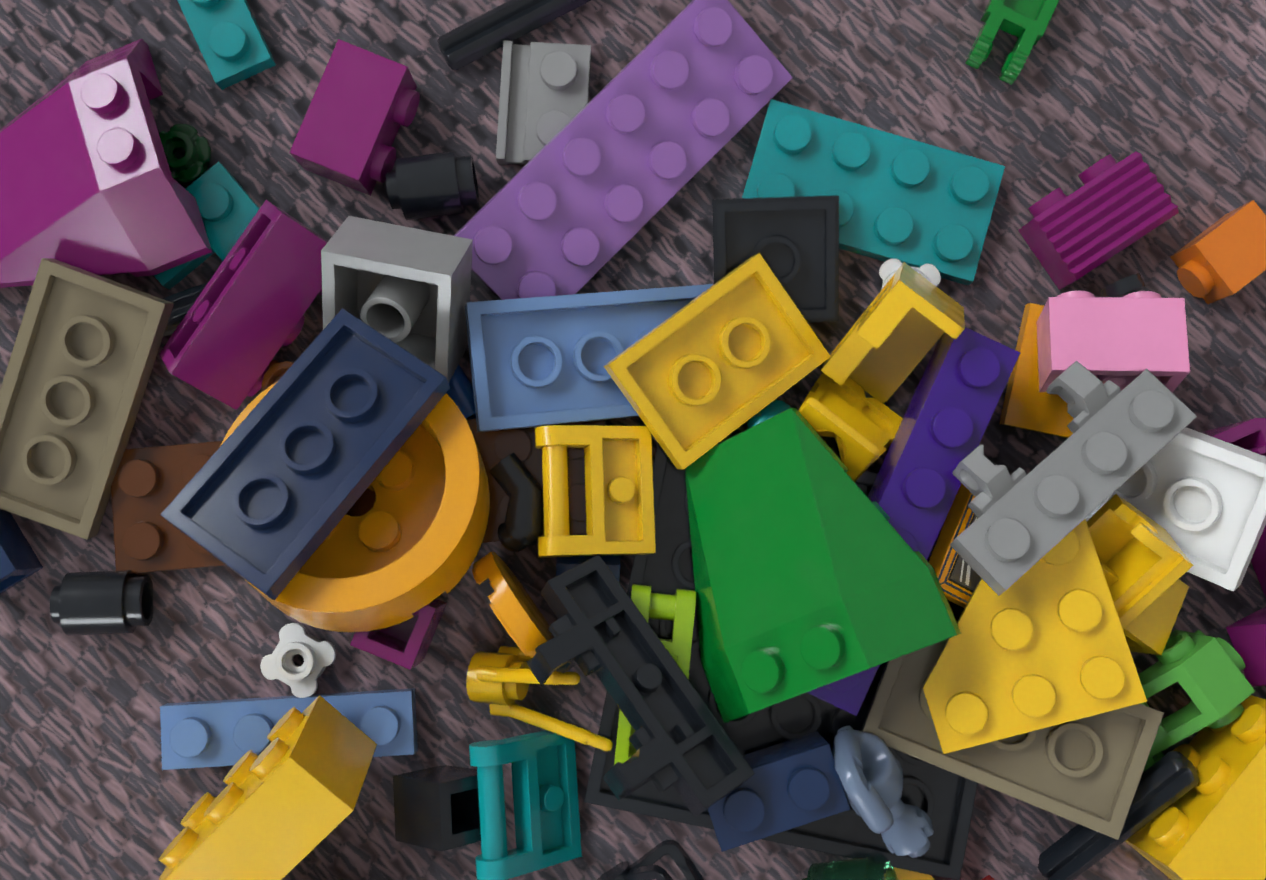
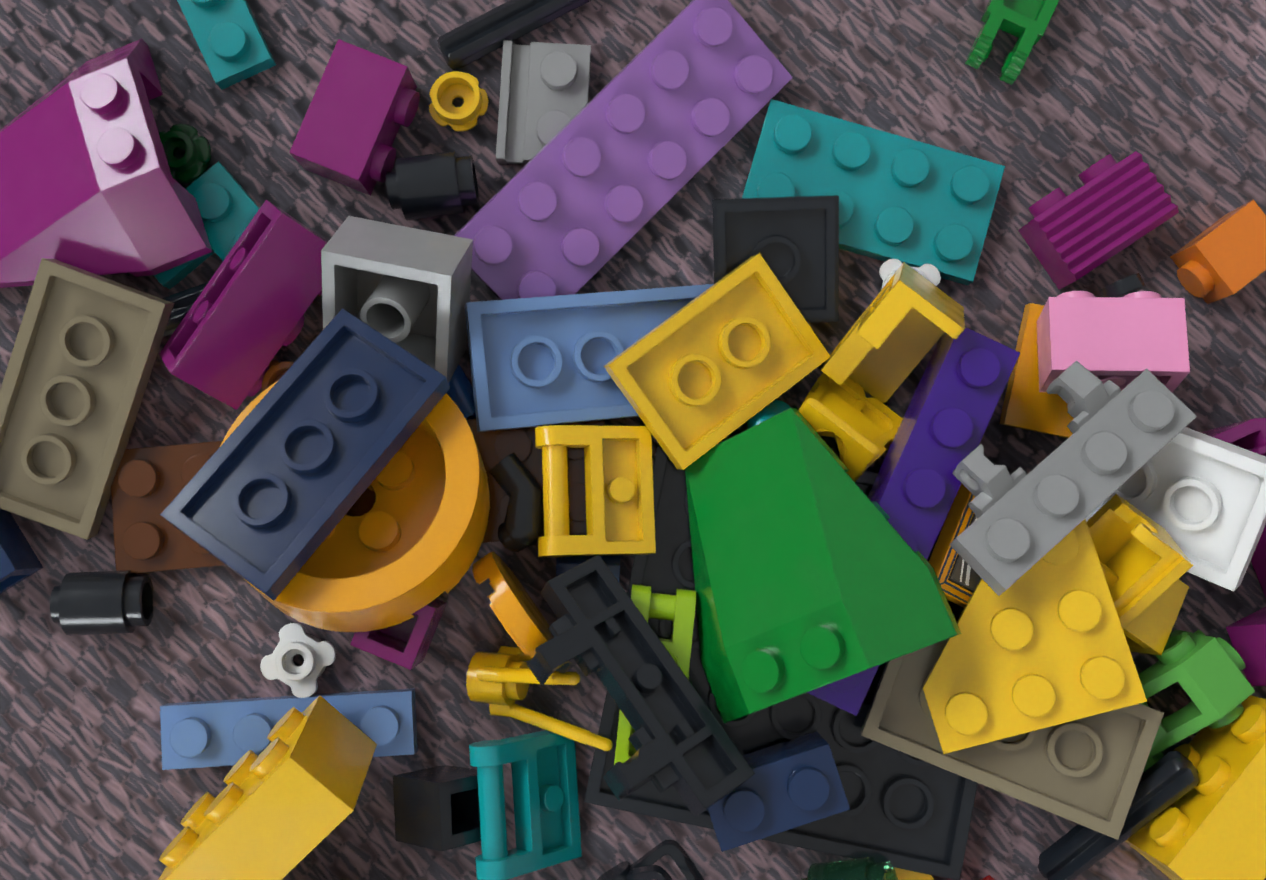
(455, 85): none -> yellow plate
(874, 790): sand blue piece -> none

